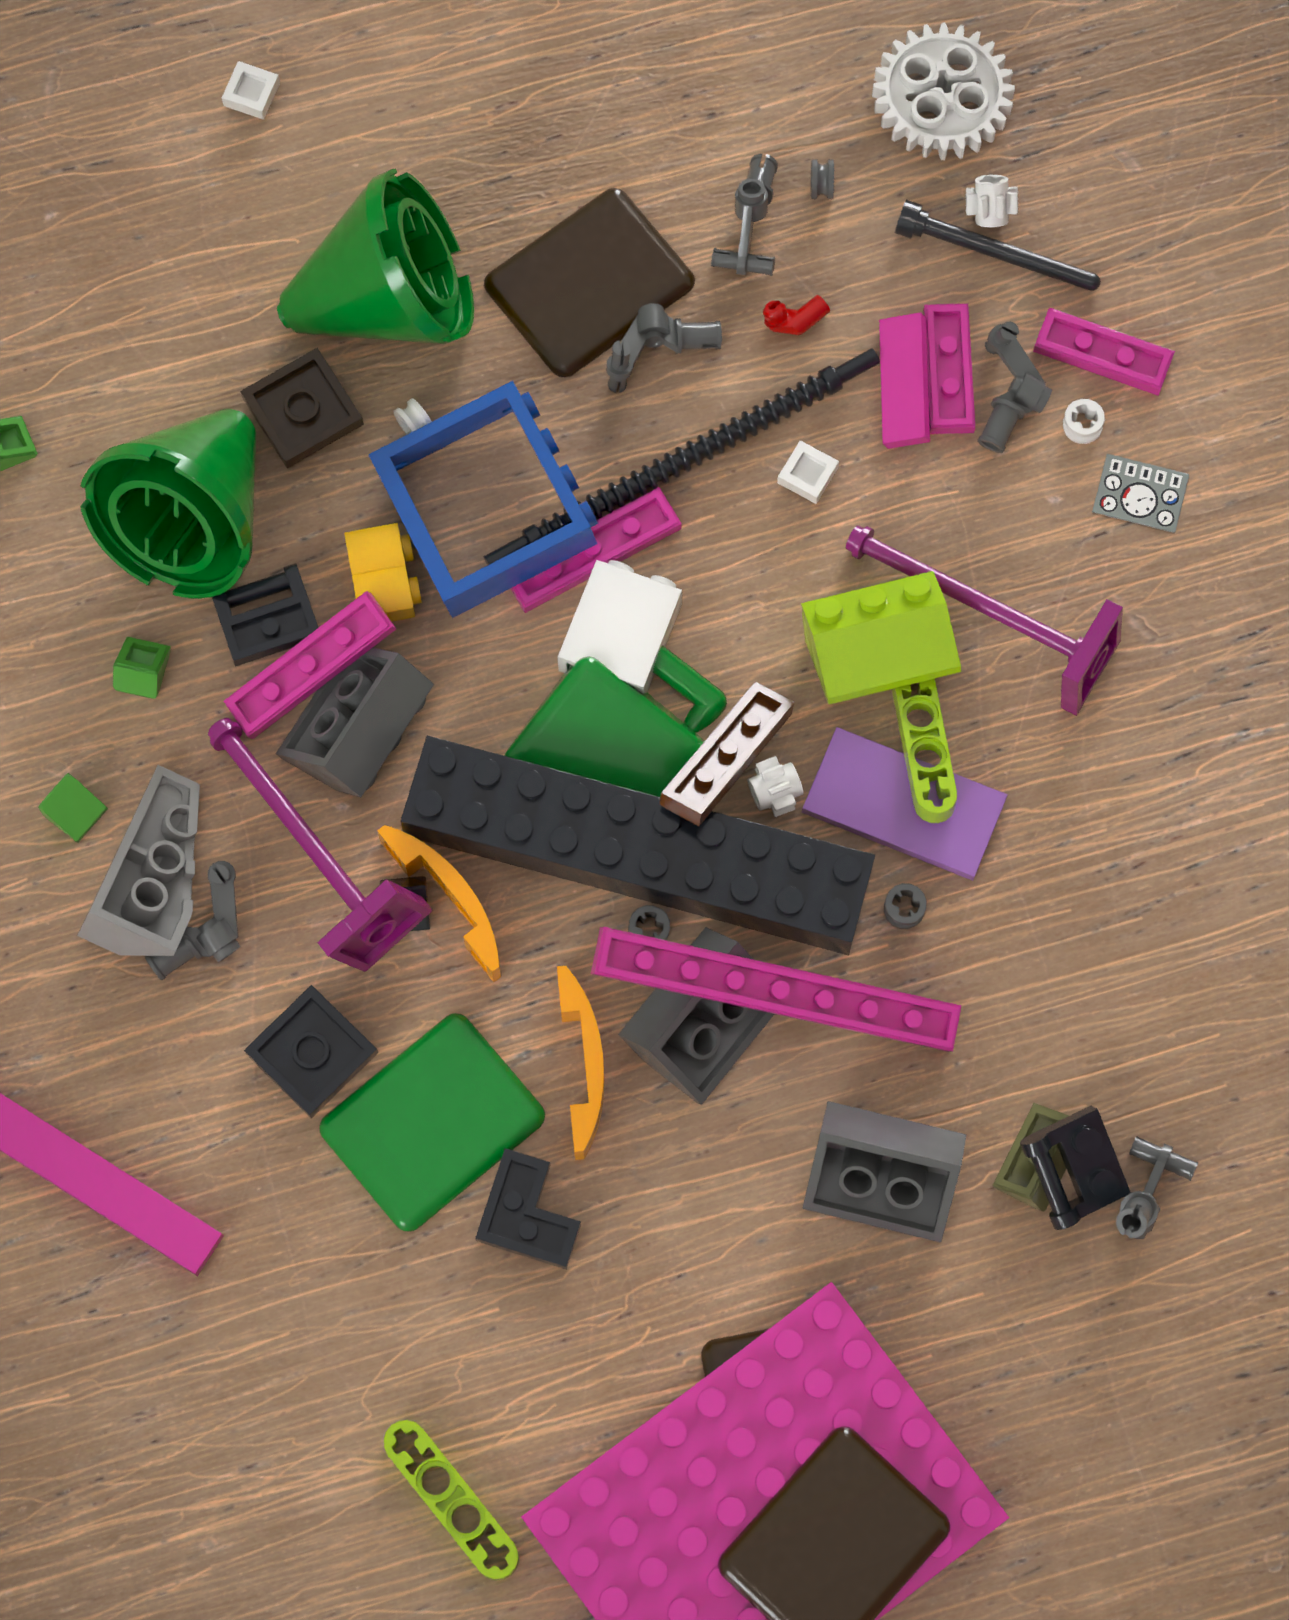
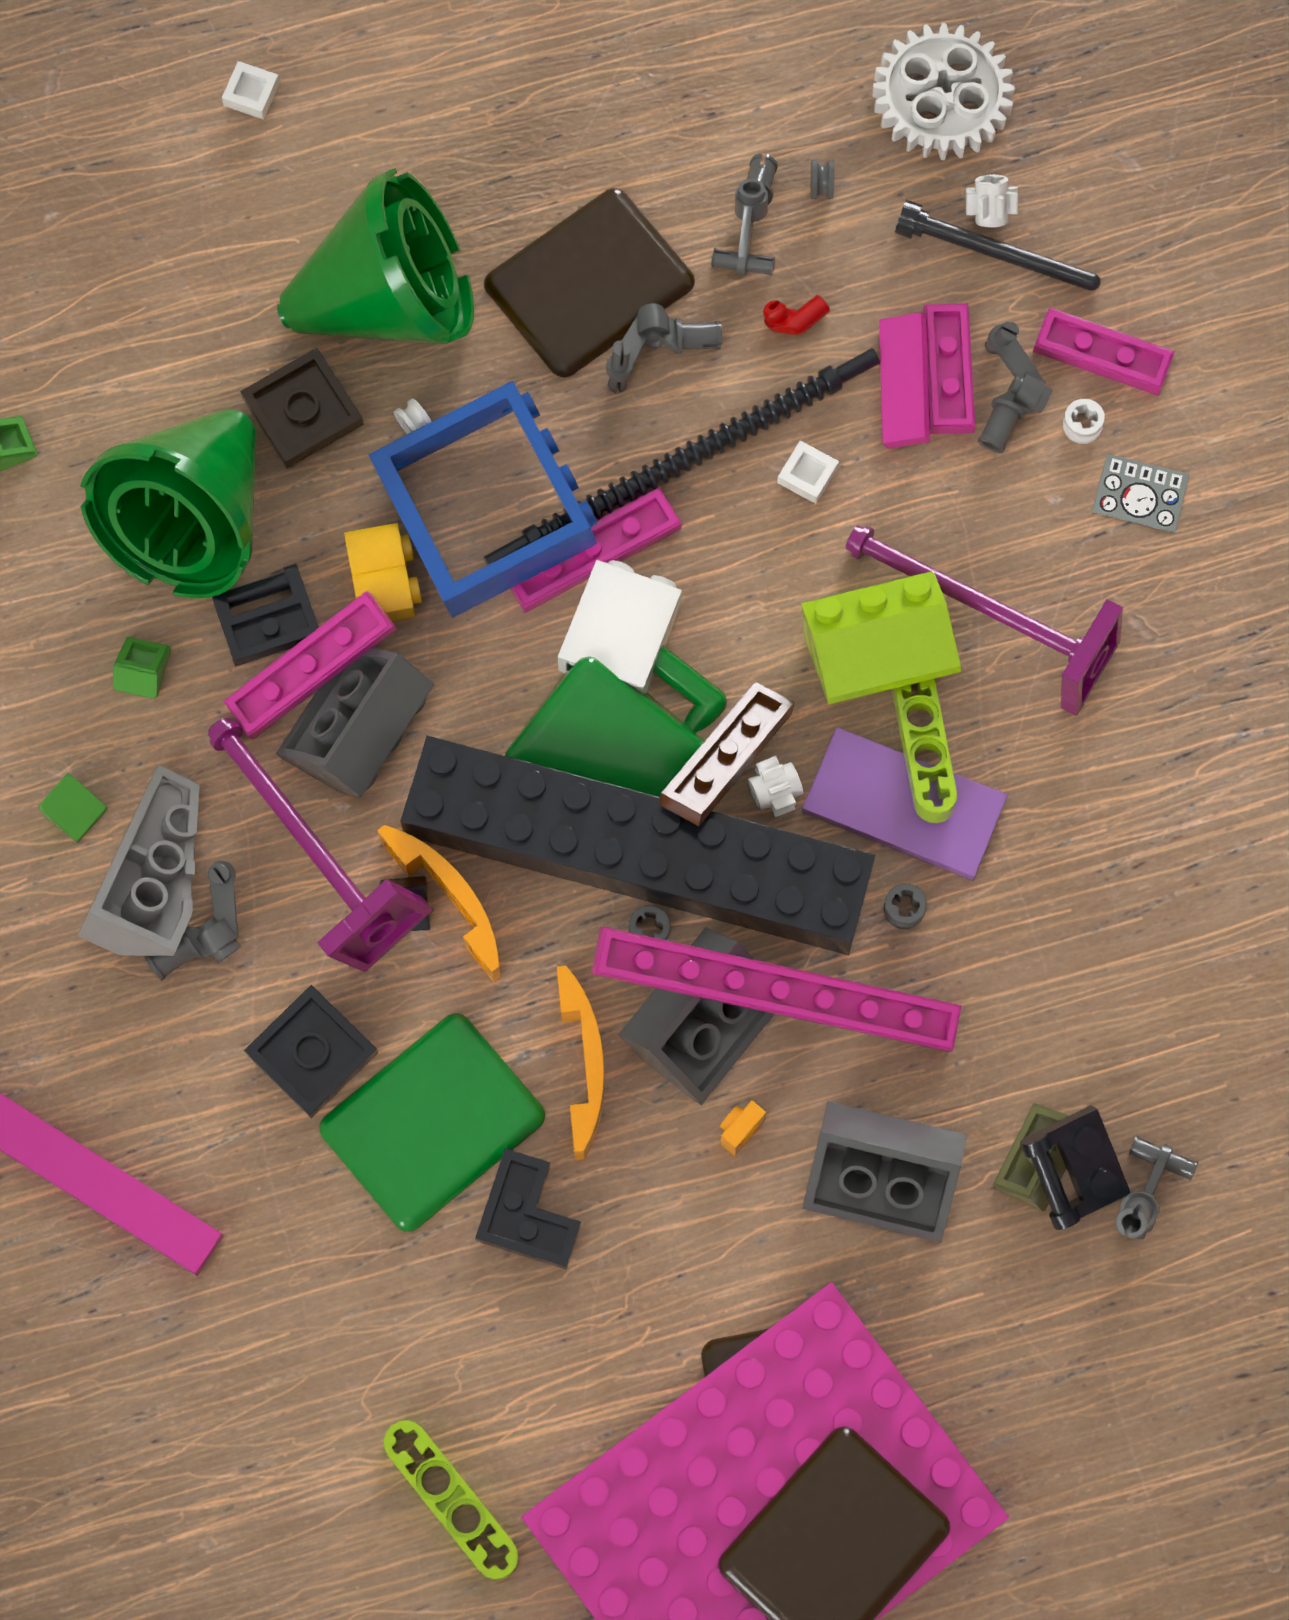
(741, 1126): none -> light orange plate

